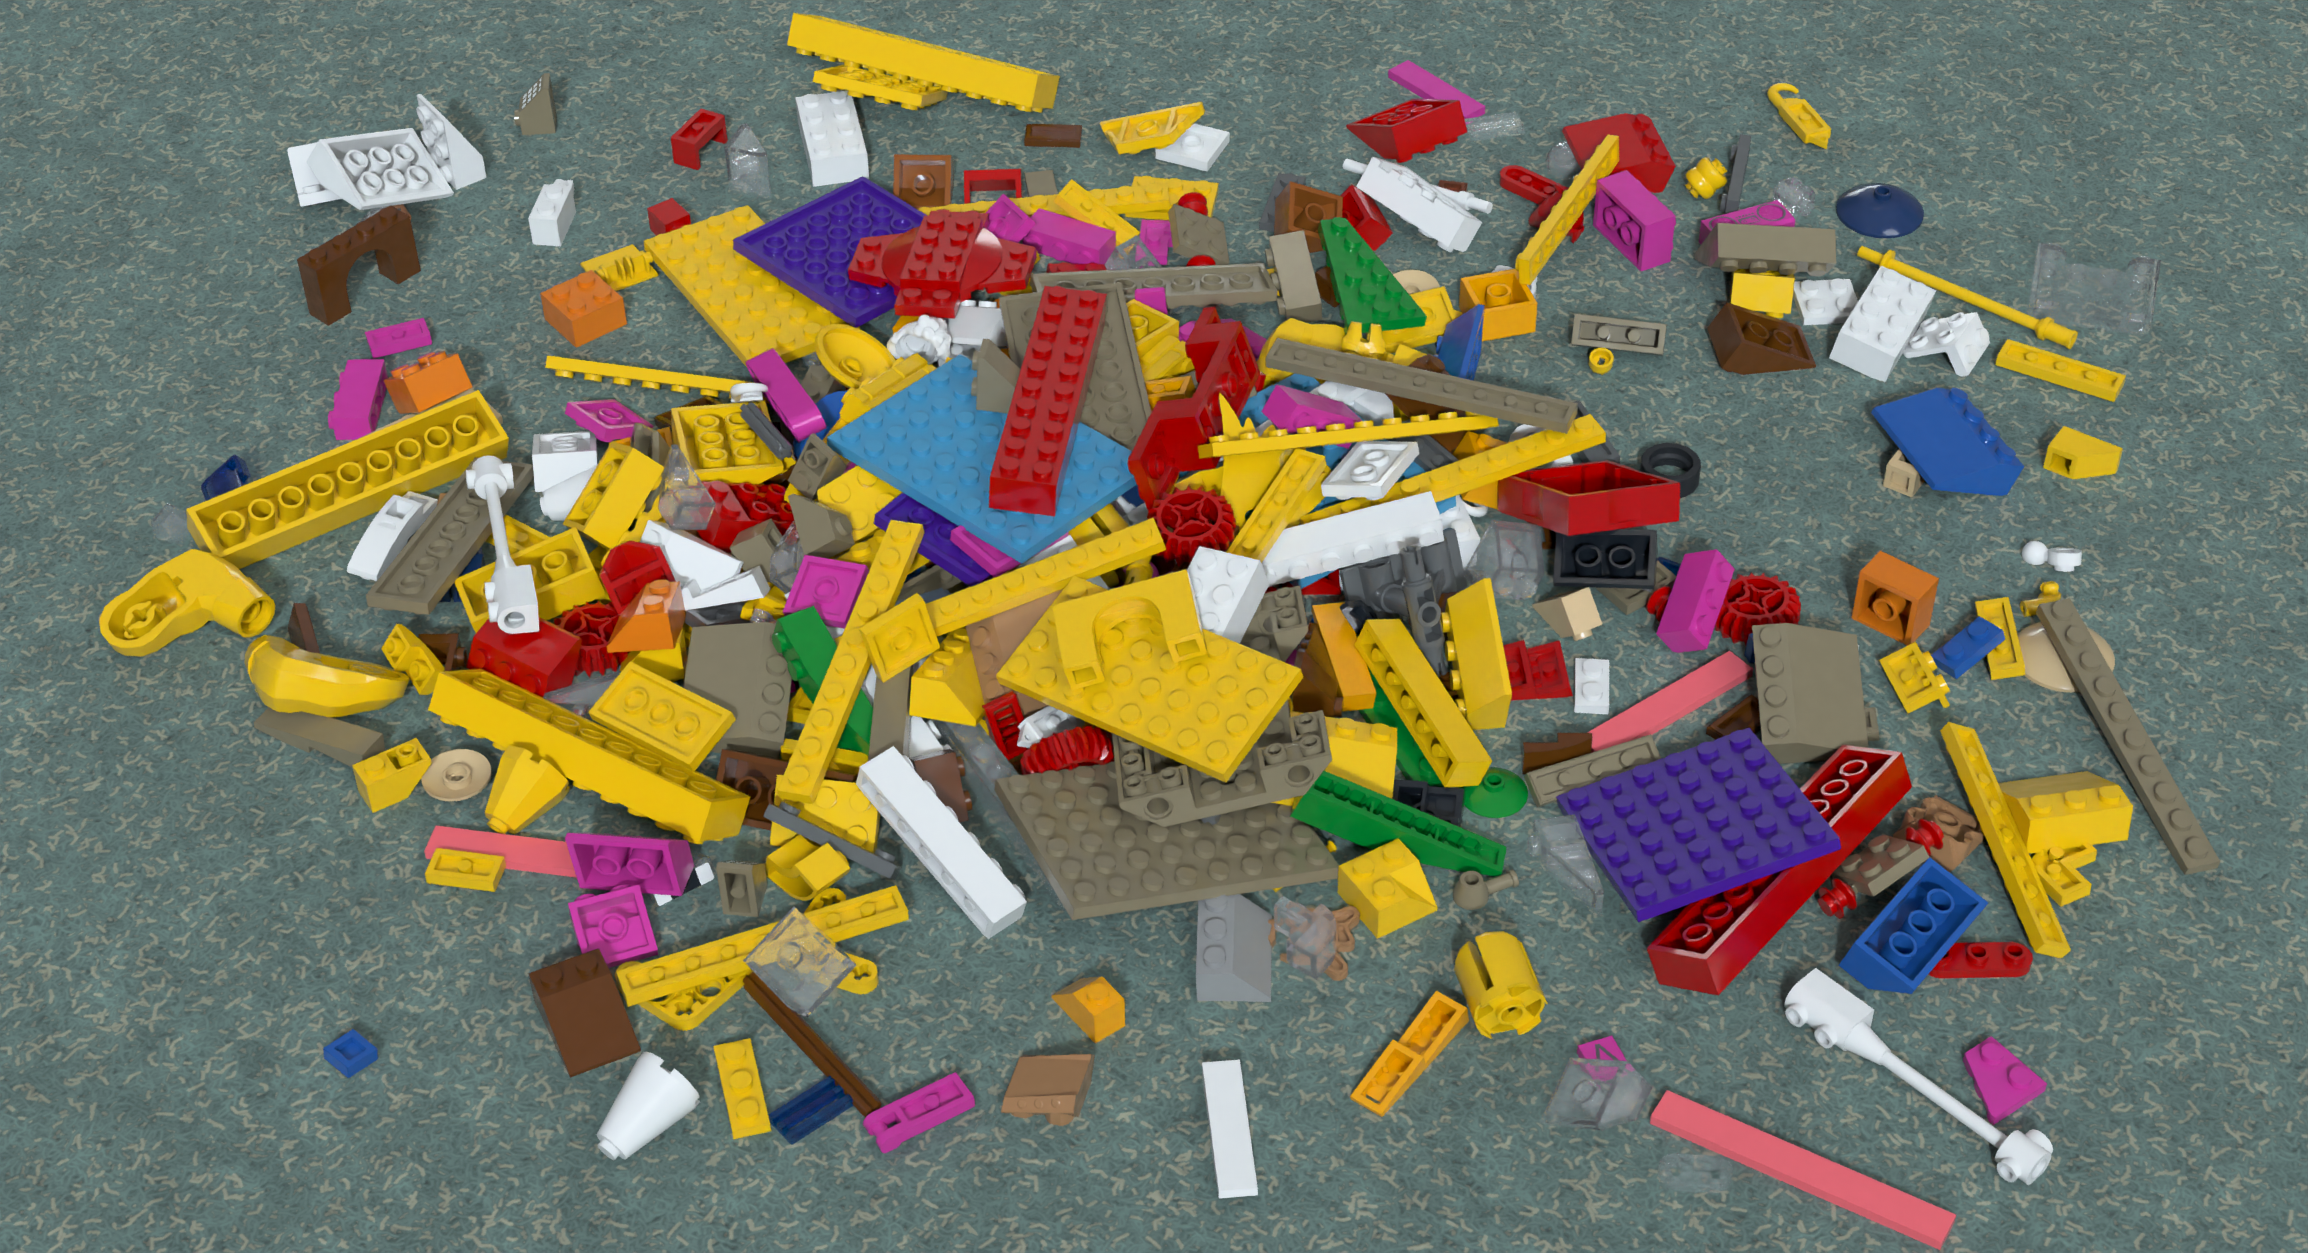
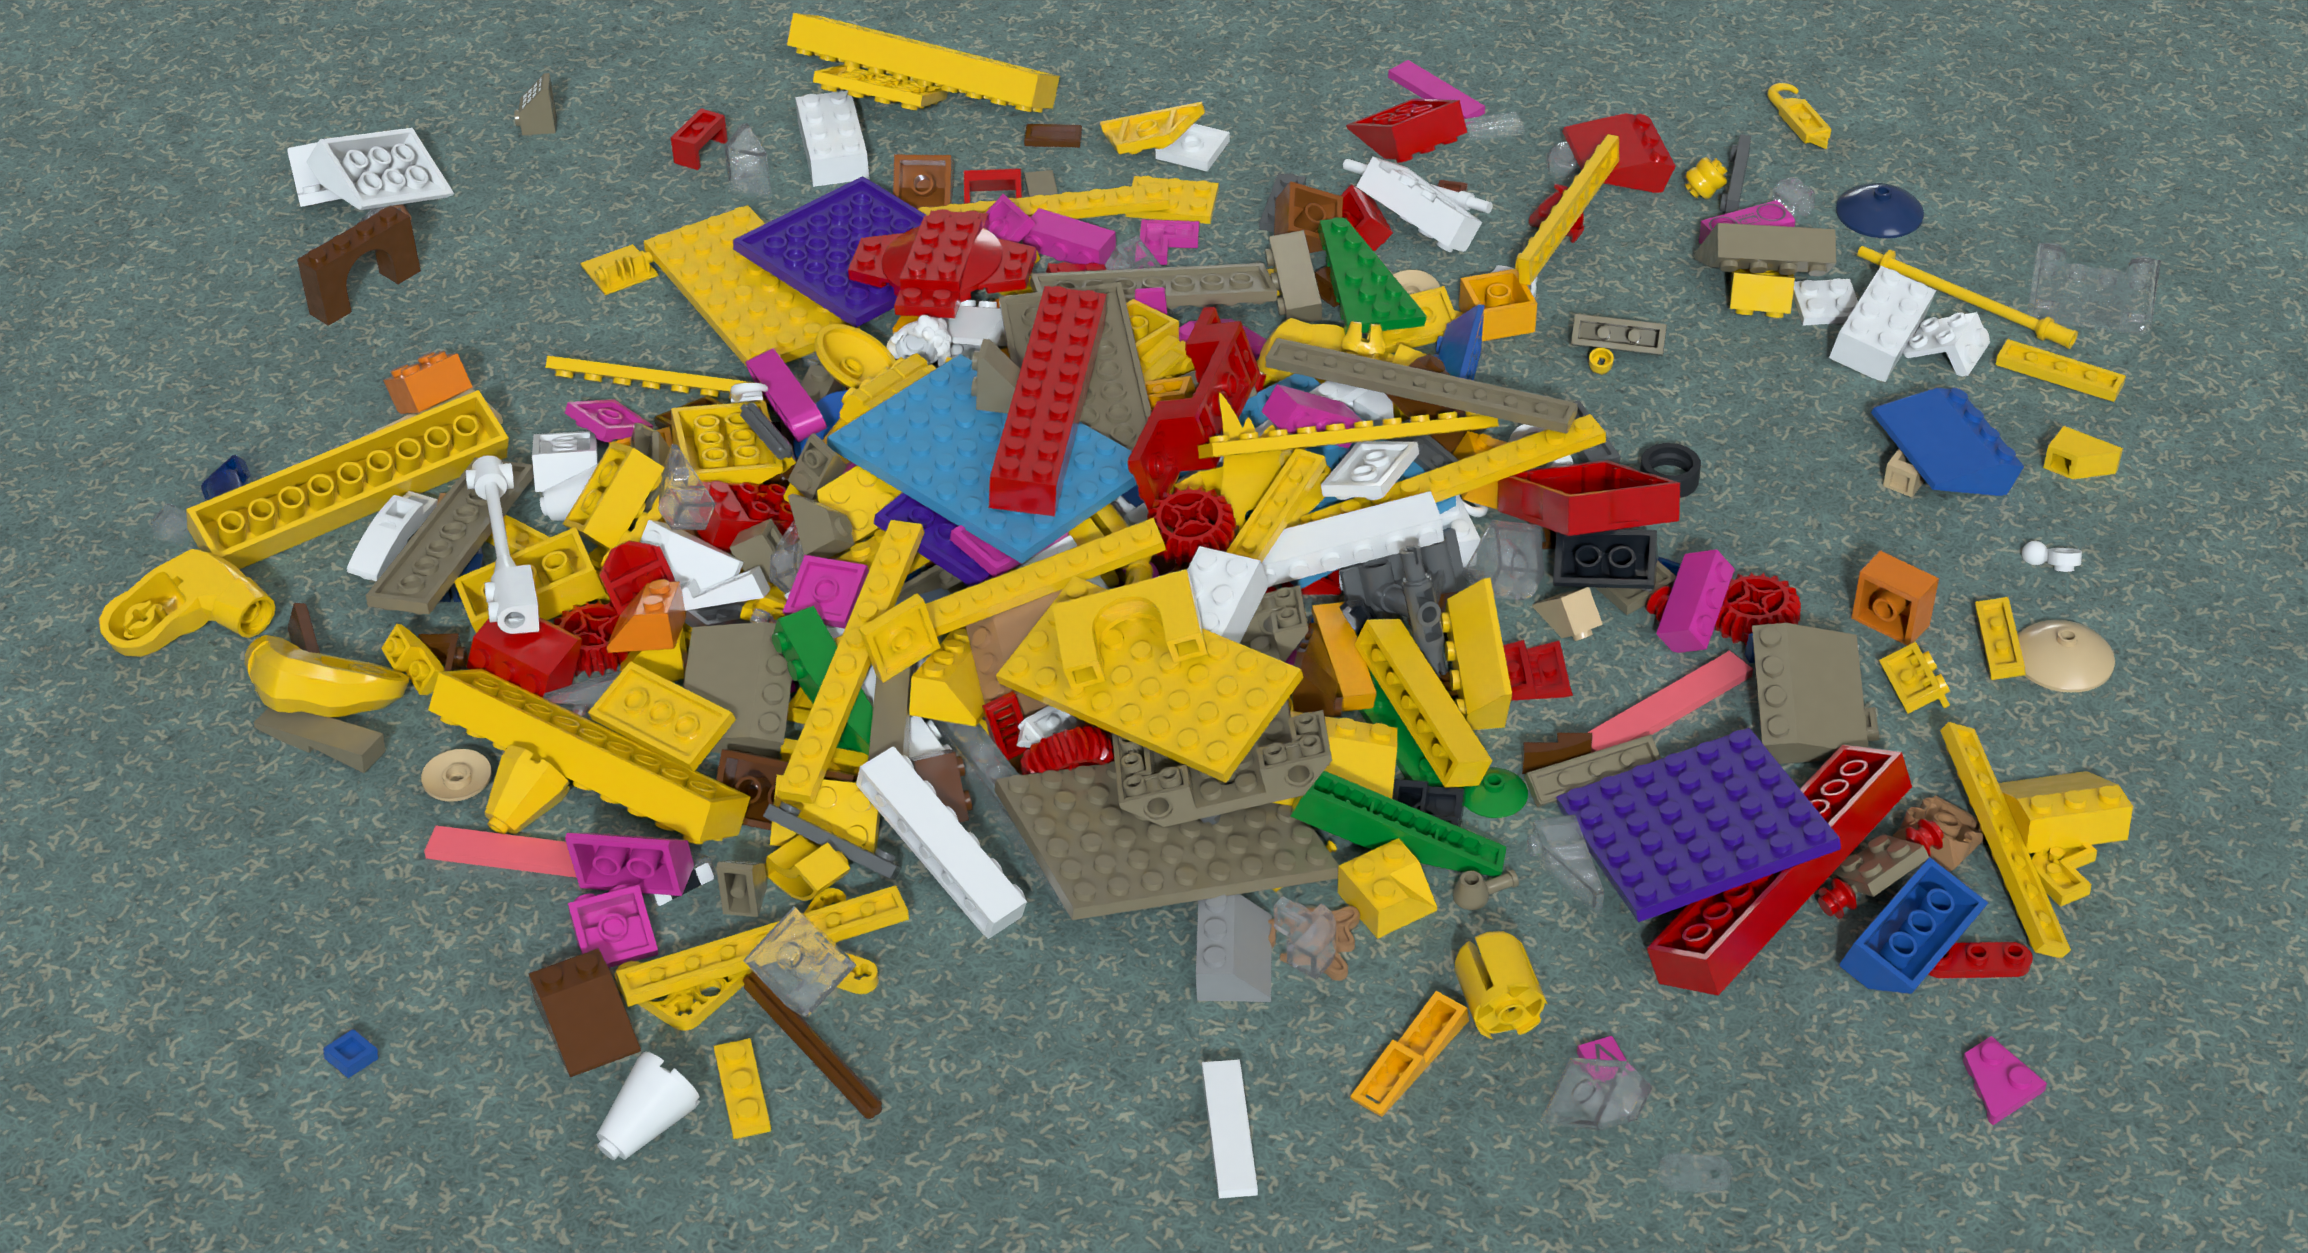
(358, 399): dark pink brick -> none
(391, 774): yellow slope -> none
(398, 338): dark pink plate -> none
(448, 148): white slope -> none
(465, 869): yellow plate -> none
(553, 213): white hinge -> none
(583, 308): orange brick -> none
(667, 217): red brick -> none
(807, 1105): clear blue tile -> none
(919, 1112): dark pink plate -> none
(1049, 1087): medium nougat slope -> none
(1089, 209): yellow plate -> none
(1093, 1006): light orange slope -> none
(1196, 233): dark tan plate -> none
(1526, 183): red plate -> none
(1591, 686): white plate -> none
(1634, 220): dark pink brick -> none
(1738, 718): reddish brown tile -> none
(1757, 342): reddish brown slope -> none
(1803, 1169): coral tile -> none
(1846, 1022): white bar -> none
(1968, 647): blue plate -> none
(2049, 593): yellow arm -> none
(2128, 737): dark tan plate -> none

